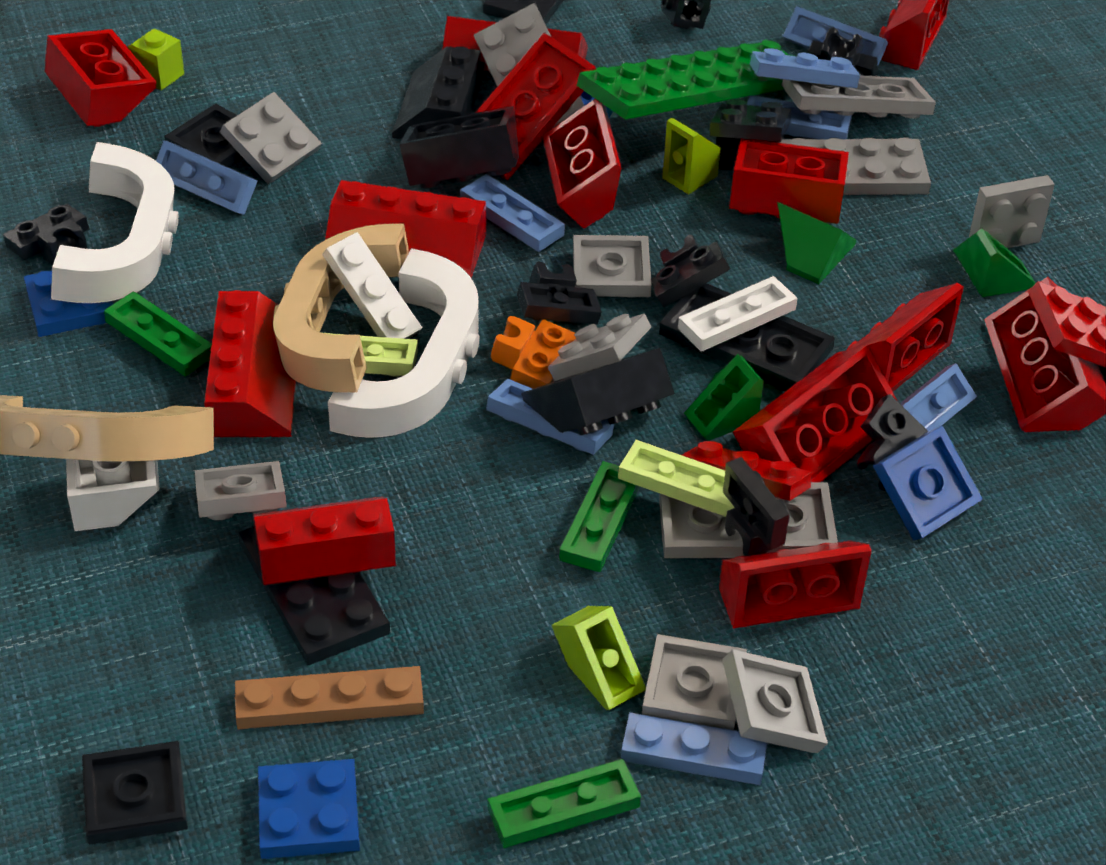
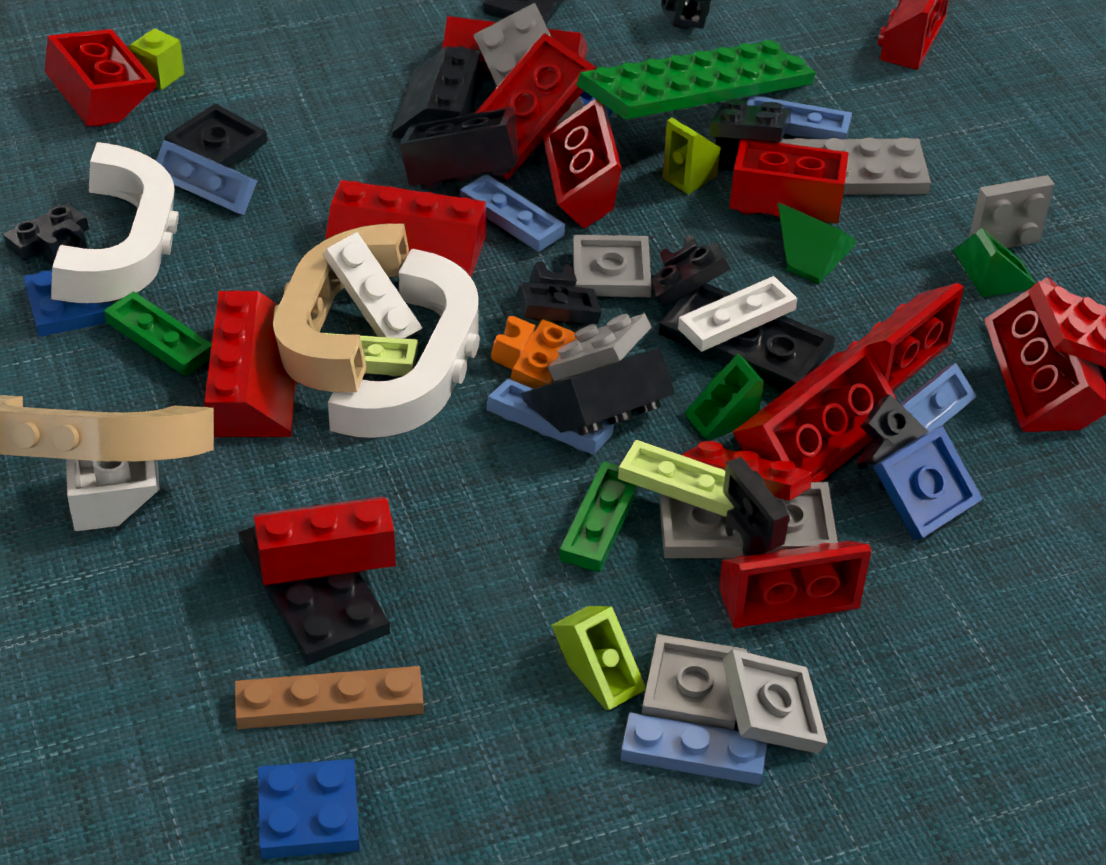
(134, 792): black plate -> none
(239, 490): light grey plate -> none
(270, 137): light grey plate -> none
(563, 803): green plate -> none
(804, 68): medium blue plate -> none
(809, 26): medium blue plate -> none
(837, 46): black plate -> none
(873, 95): light grey plate -> none

